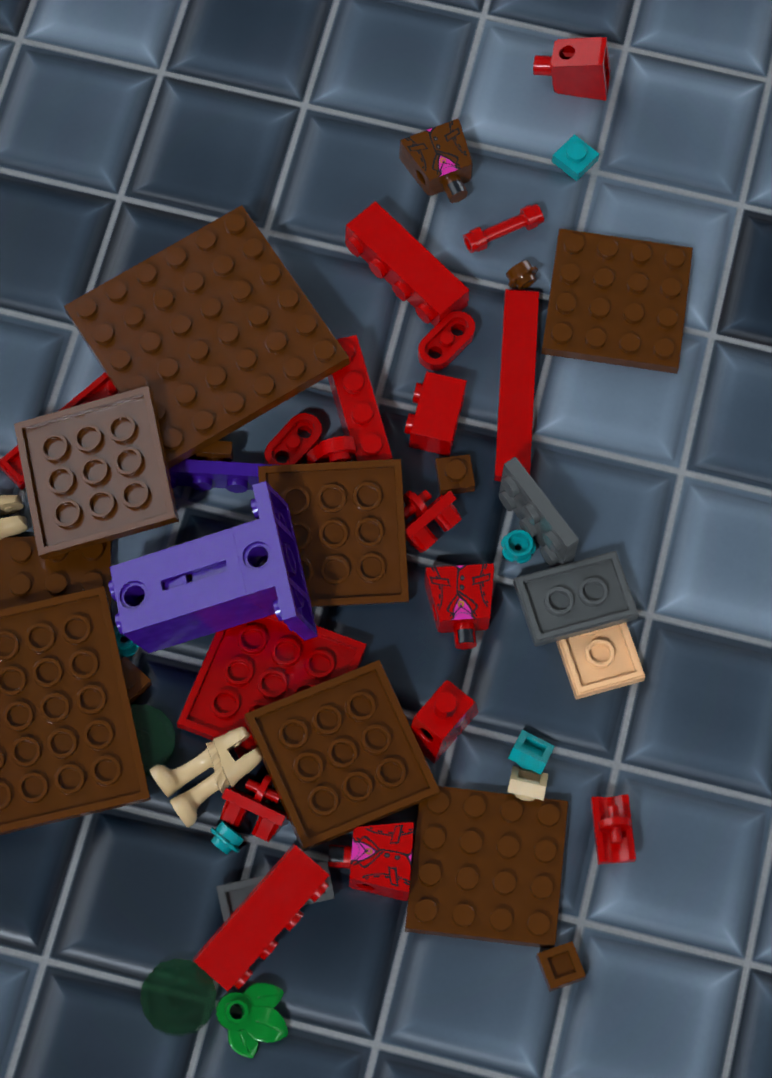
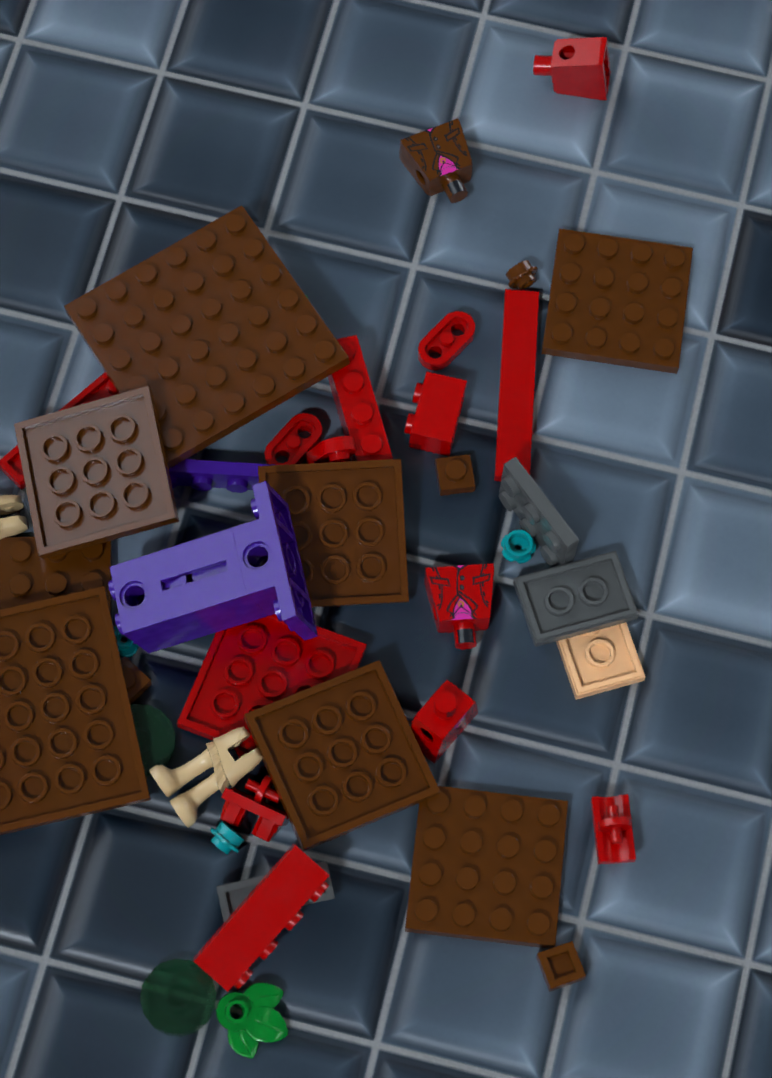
(217, 452): reddish brown plate -> none
(378, 859): red torso -> none
(405, 265): red brick -> none
(440, 510): red hips -> none
(478, 239): red bar -> none
(527, 784): tan plate -> none
(531, 752): teal plate -> none
(575, 157): teal plate -> none

